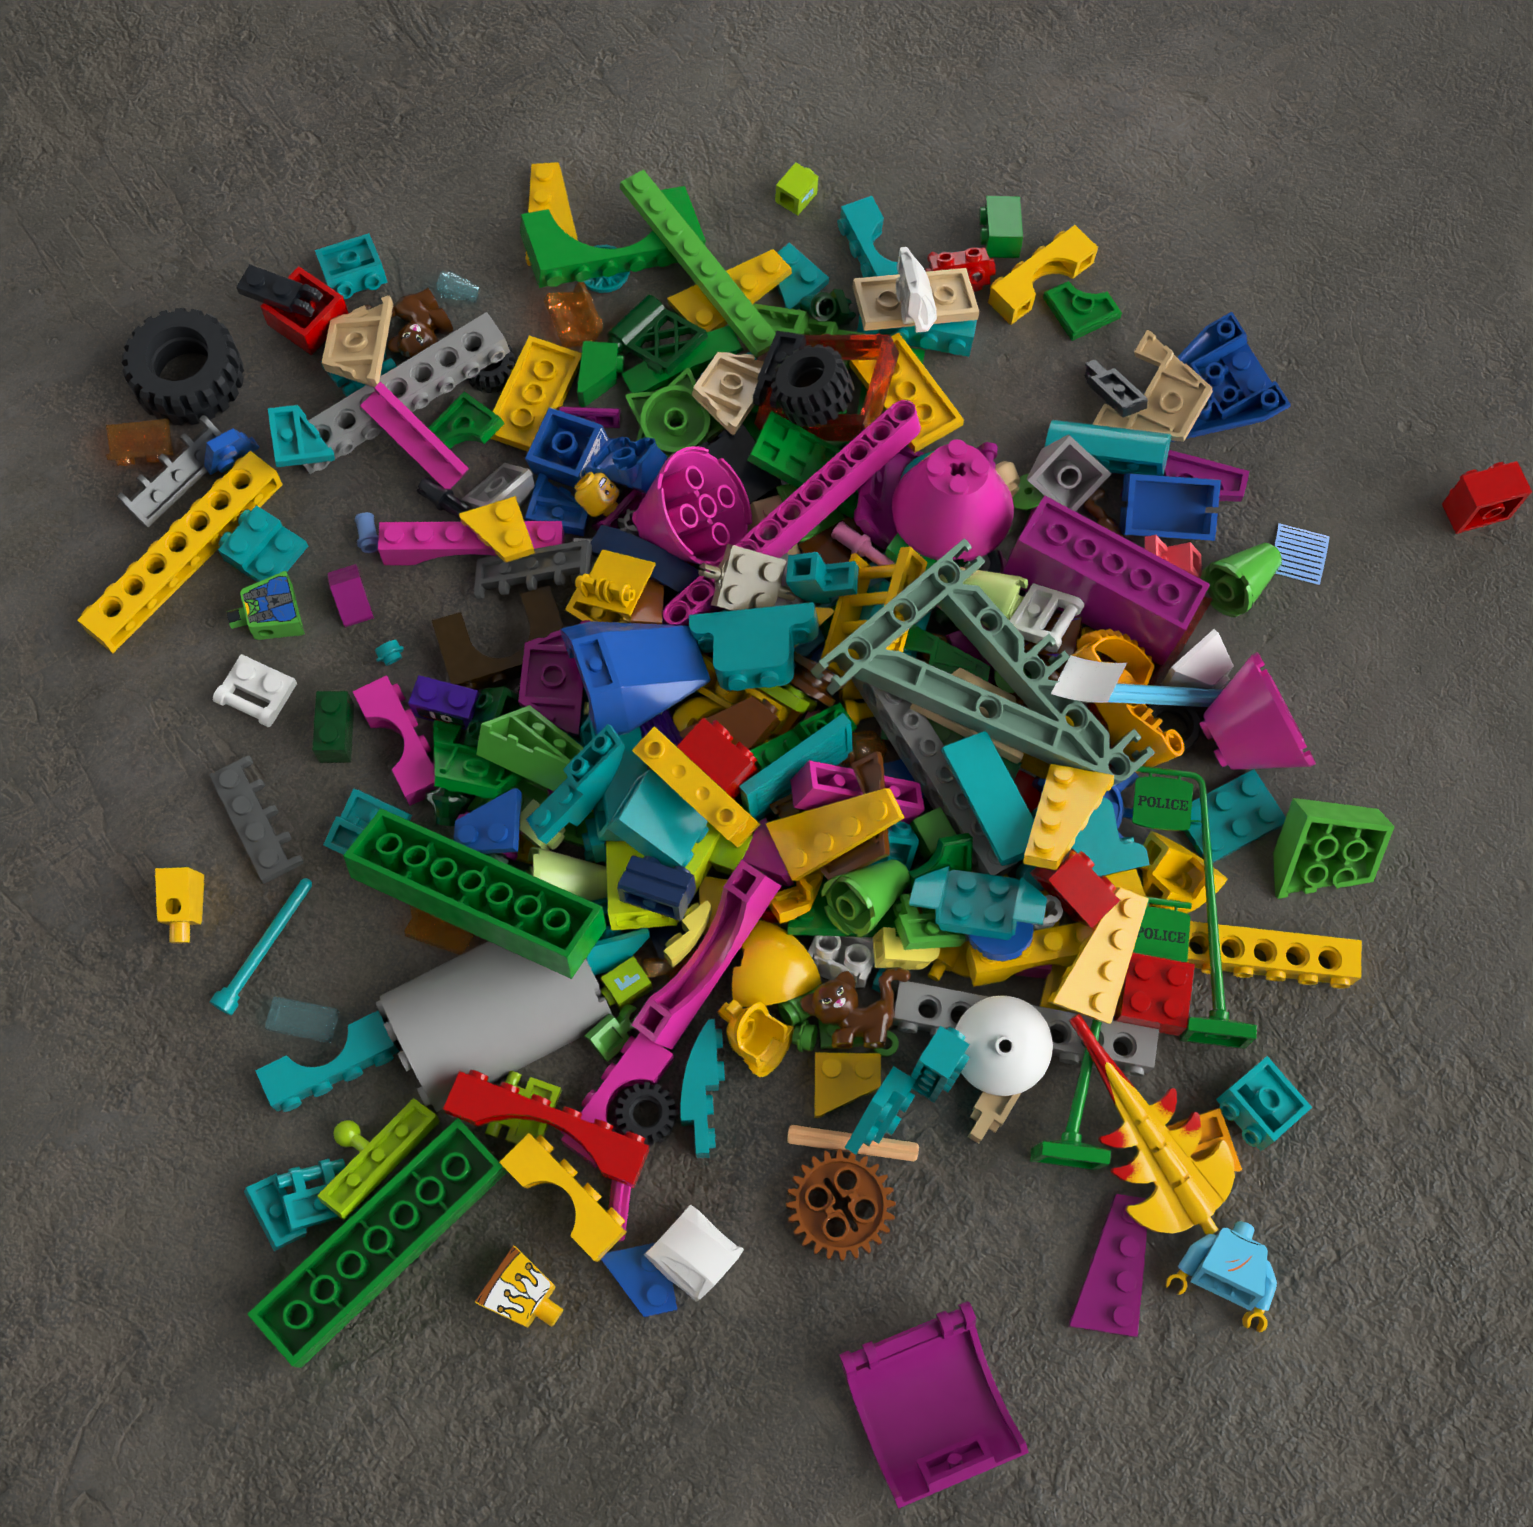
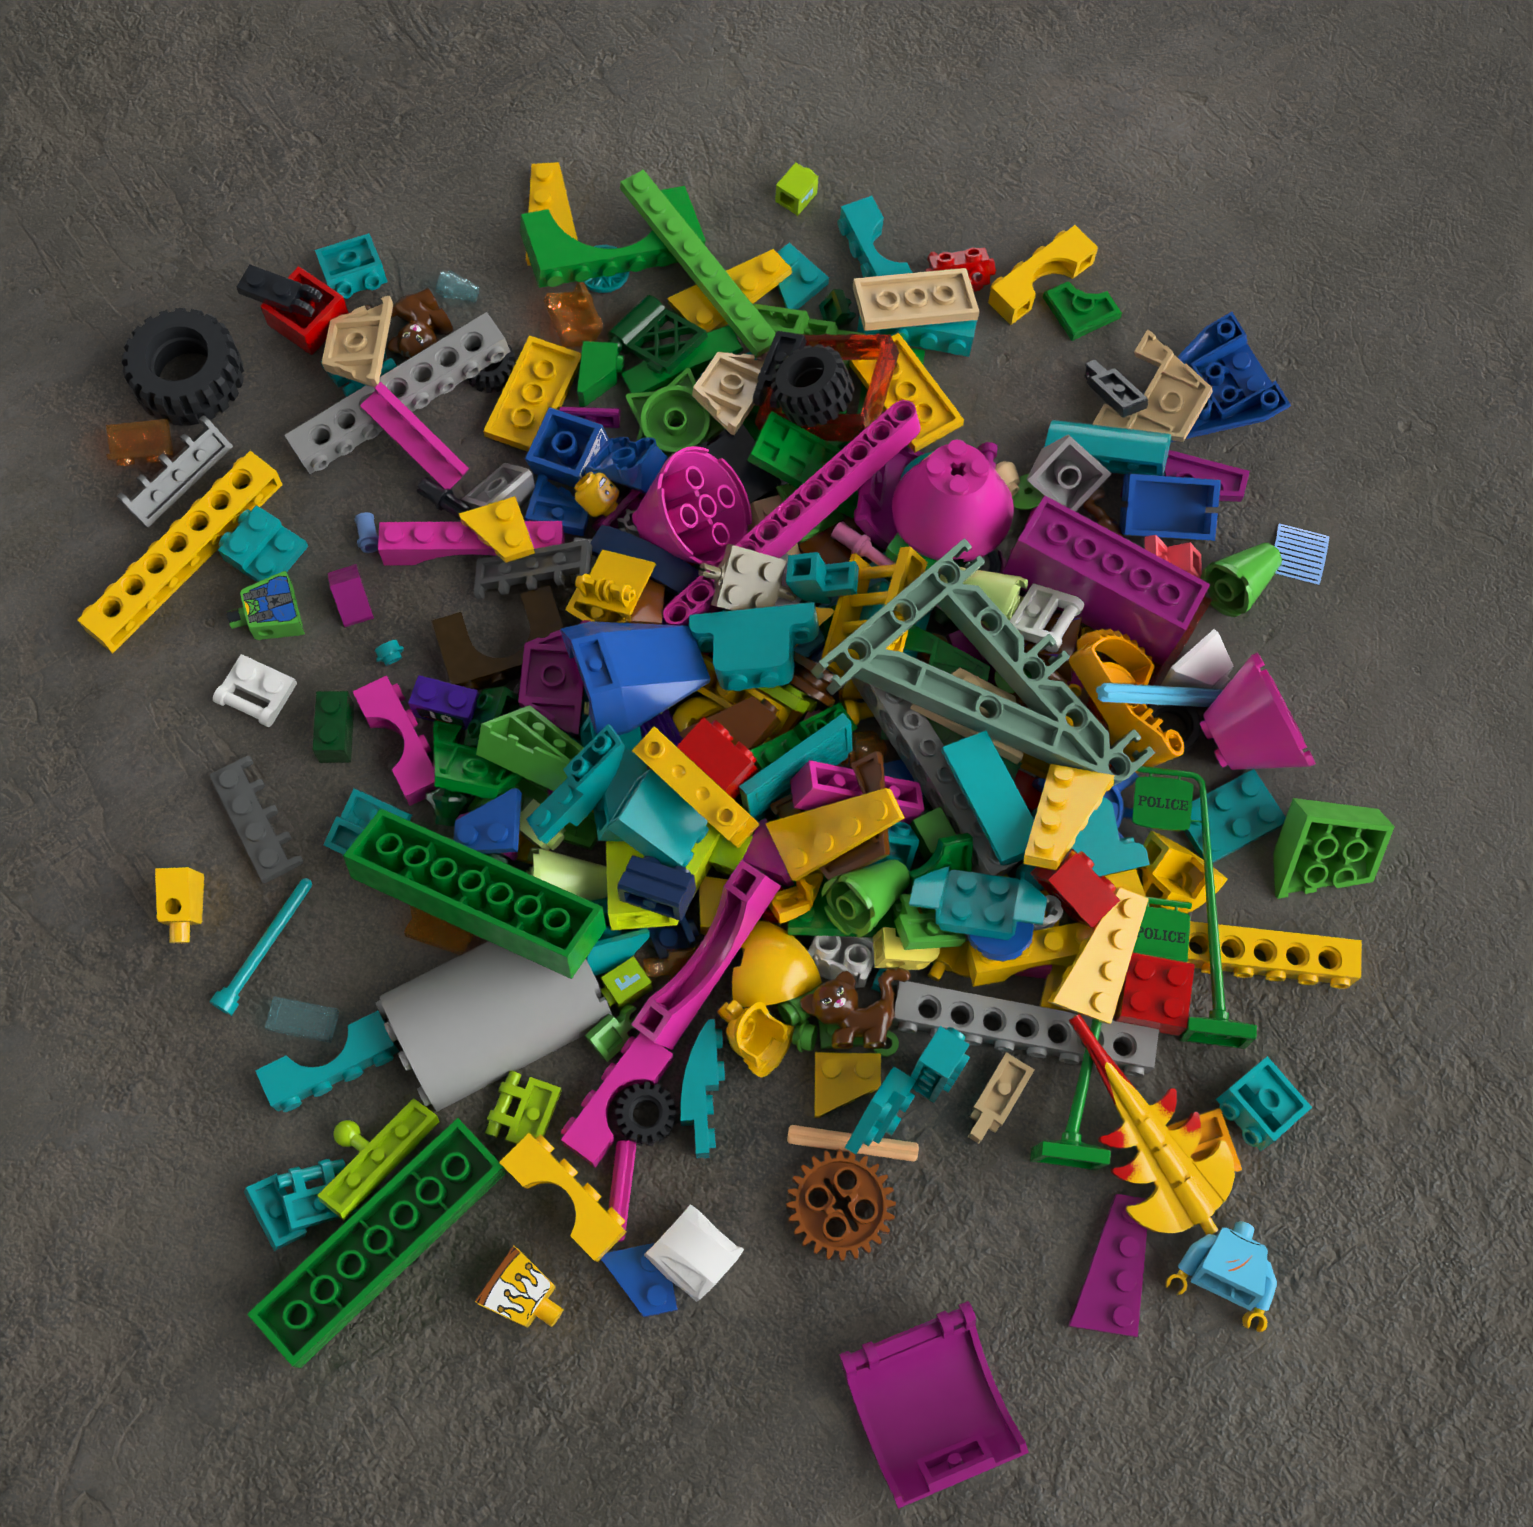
(227, 449): blue wing -> none
(295, 438): teal wing -> none
(466, 421): green tile -> none
(483, 1102): red arch -> none
(594, 849): teal plate -> none
(694, 925): light yellow slope -> none
(819, 306): dark green cone -> none
(914, 292): white slope -> none
(1002, 226): brick -> none
(1030, 1039): white dish -> none
(1088, 680): white sticker -> none
(1486, 496): red brick -> none

